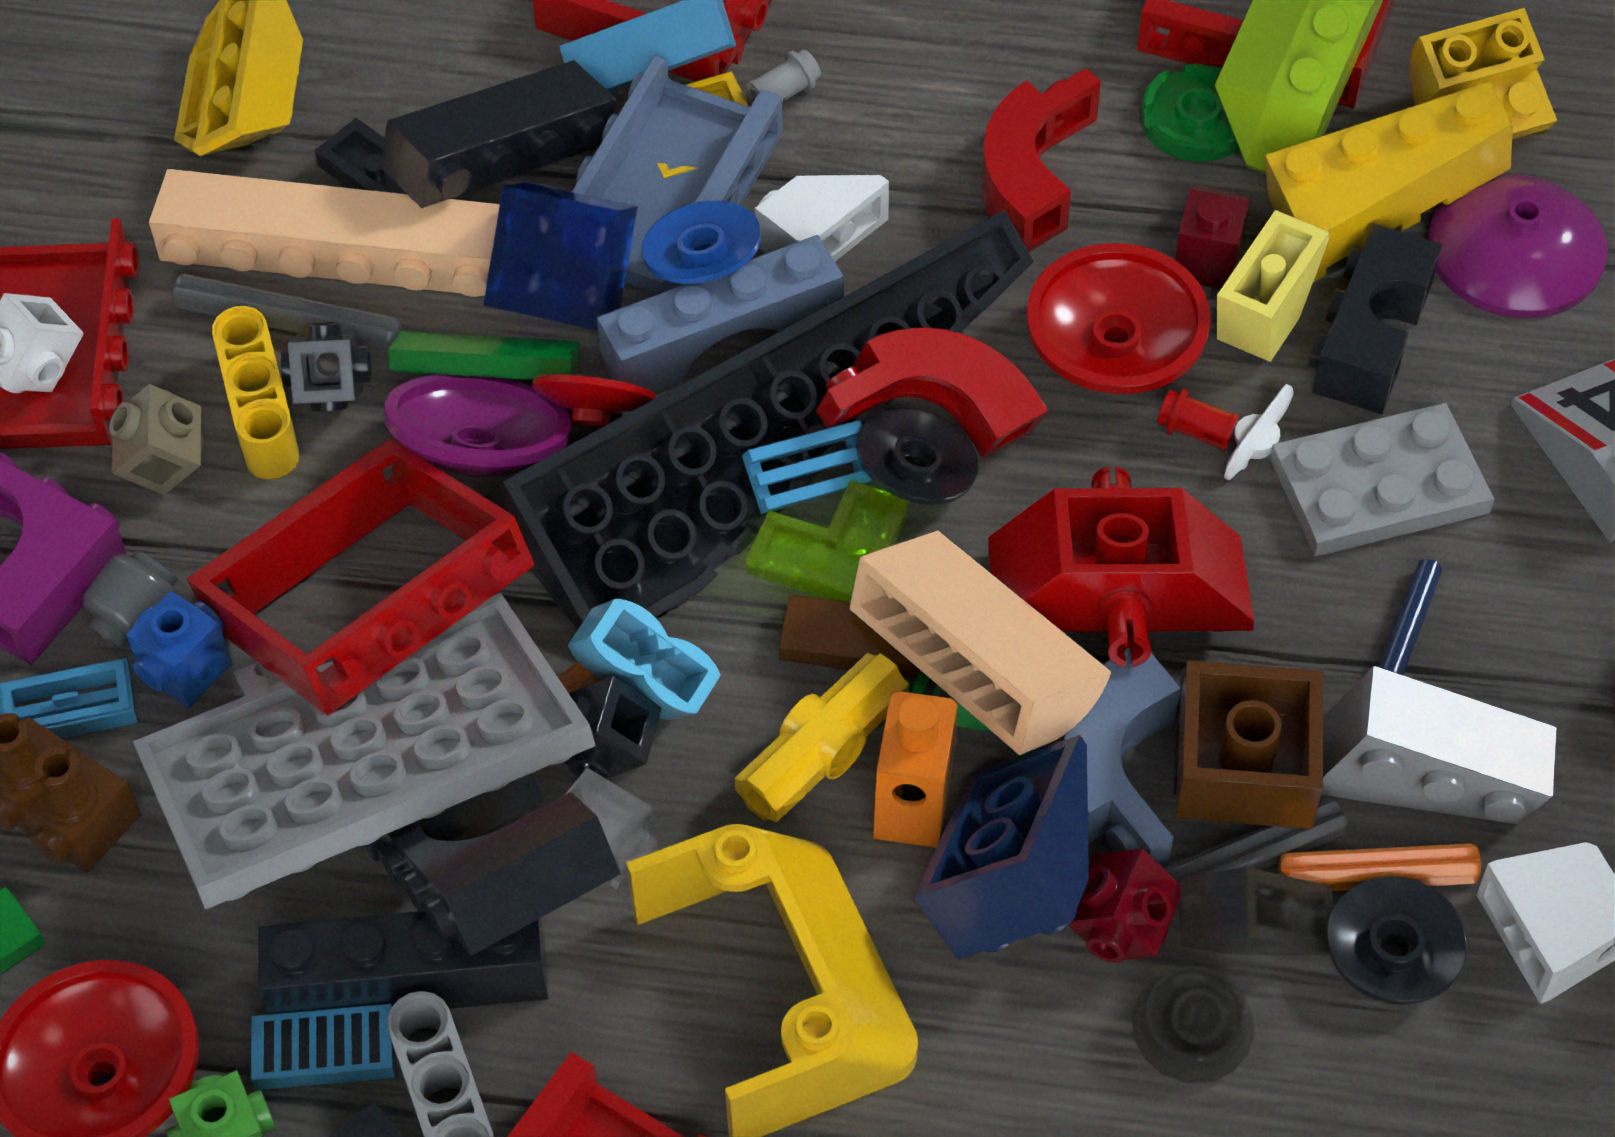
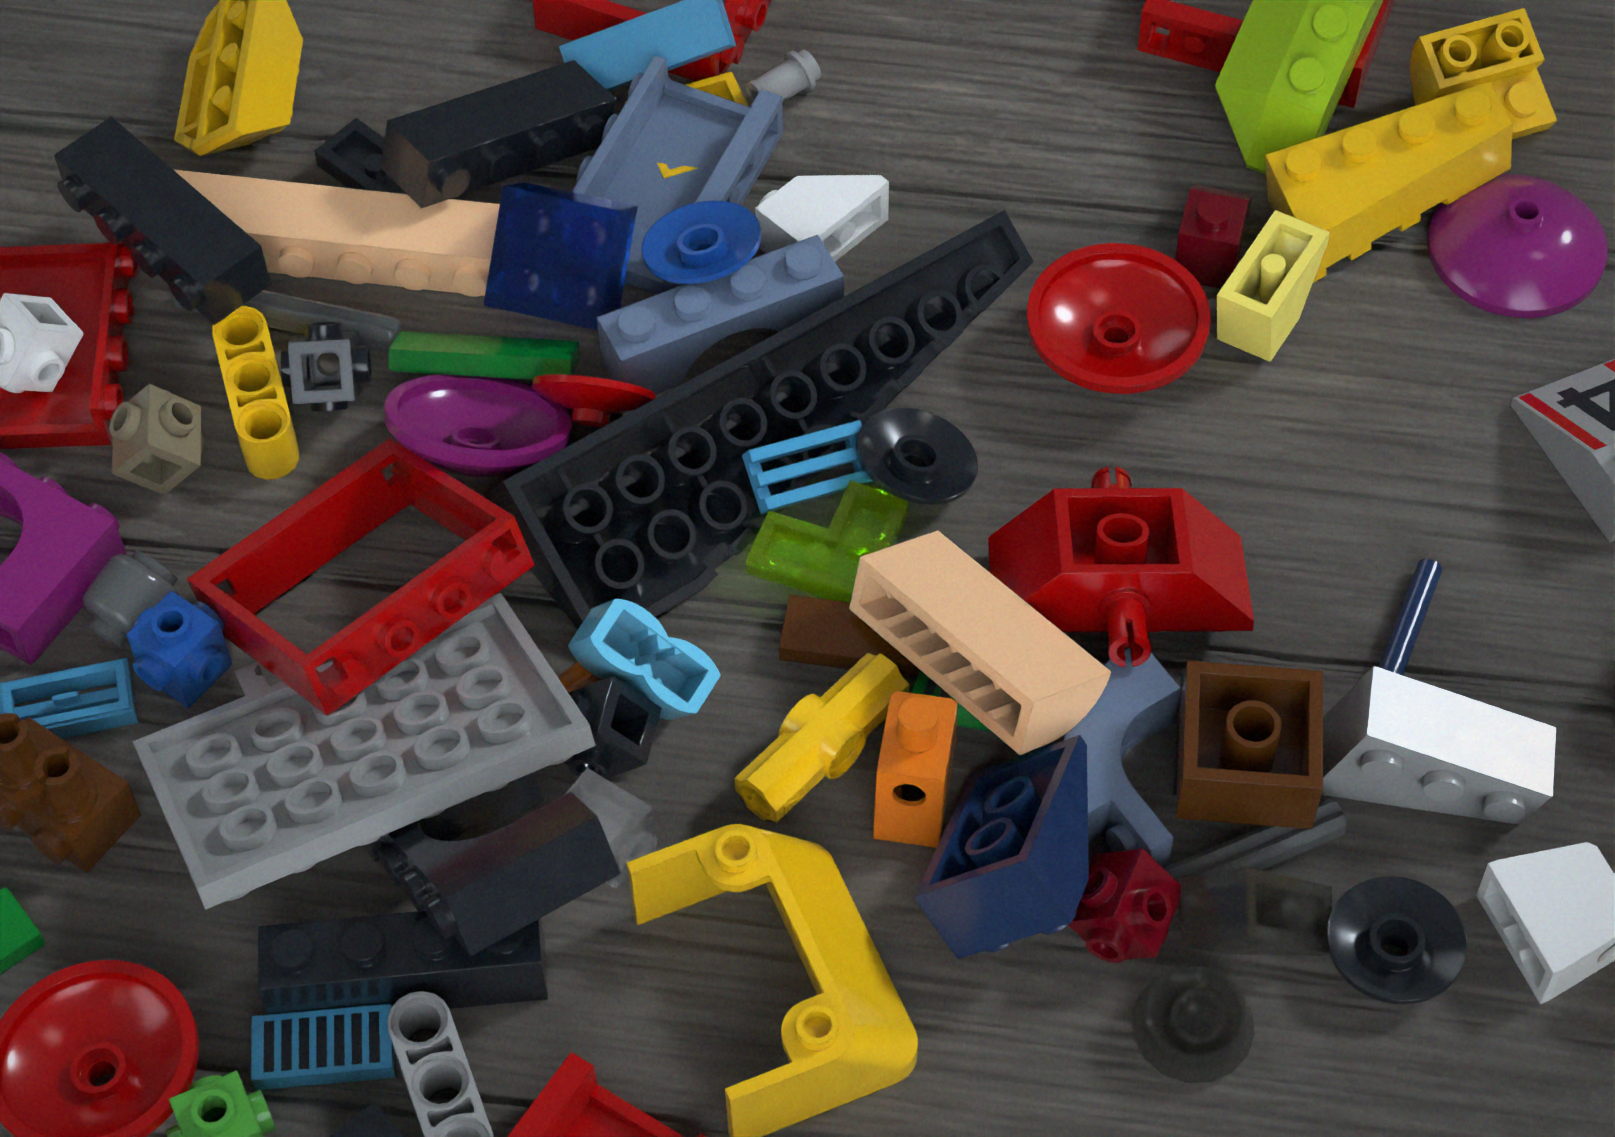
(161, 221): none -> black brick
(945, 368): red arch -> none
(1015, 140): red arch -> none
(1186, 115): green tile -> none
(1197, 419): red pin -> none
(1258, 433): white piece -> none
(1346, 868): orange axle -> none
(1360, 353): black arch -> none
(1381, 479): light grey plate -> none

